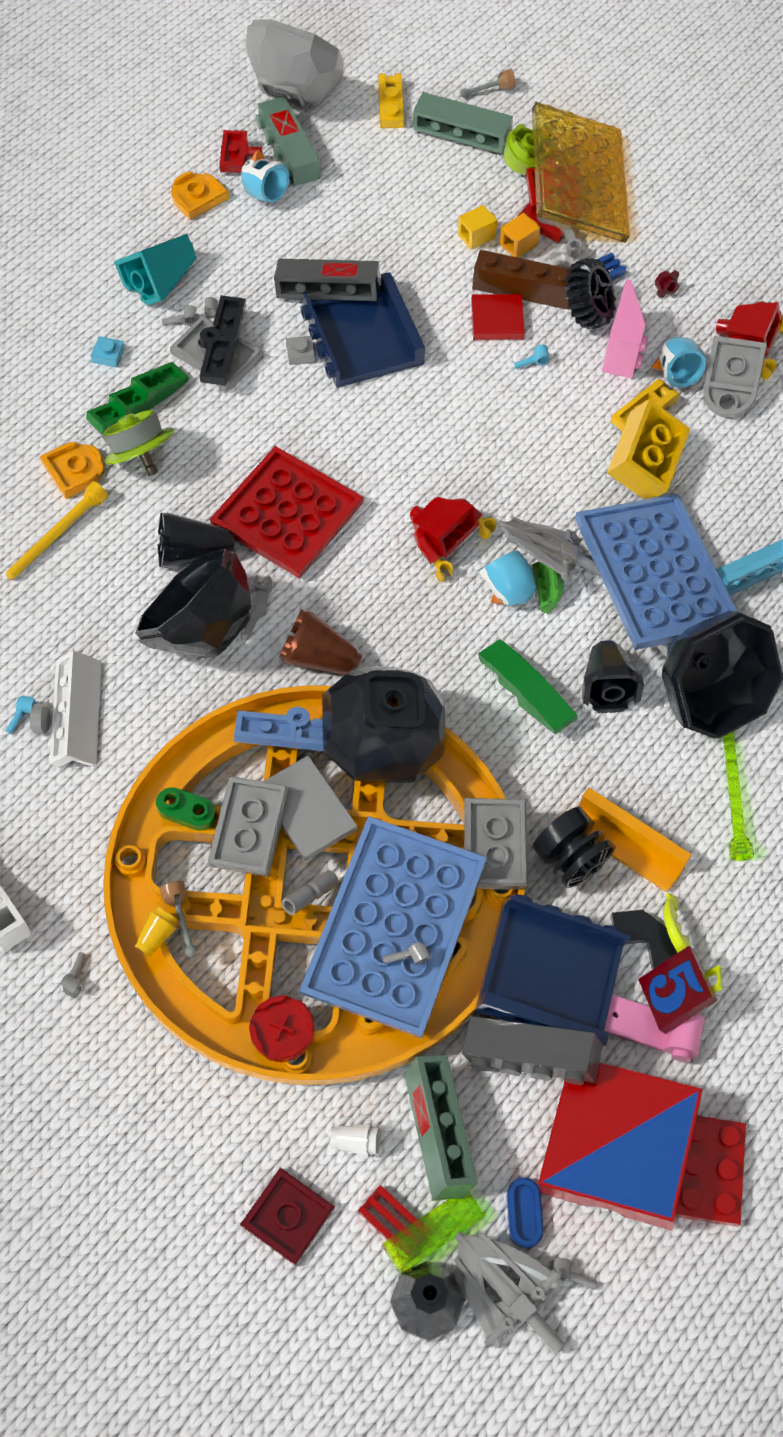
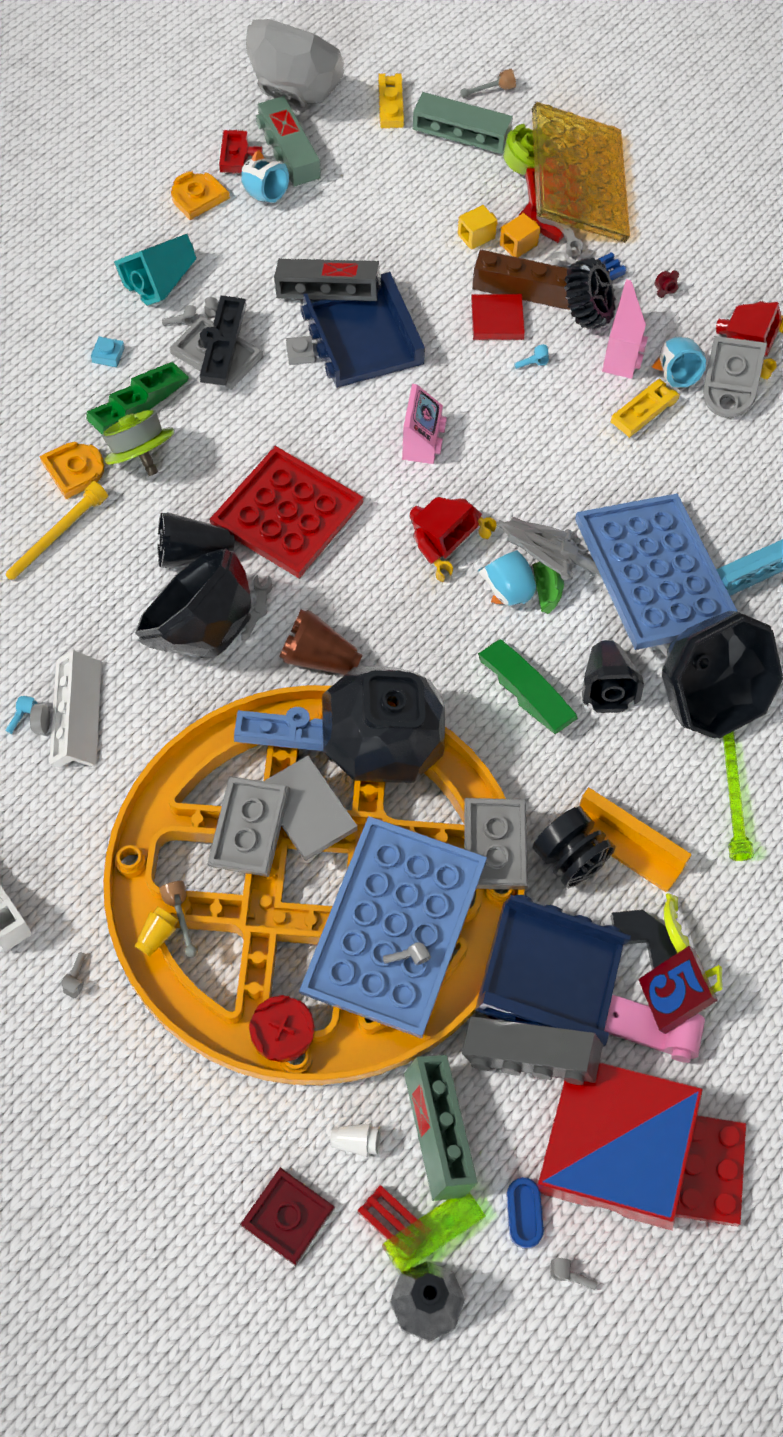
(183, 809): green plate -> none
(307, 894): light grey piece -> none
(422, 427): none -> bright pink slope
(478, 1261): light grey bar -> none
(648, 450): yellow brick -> none

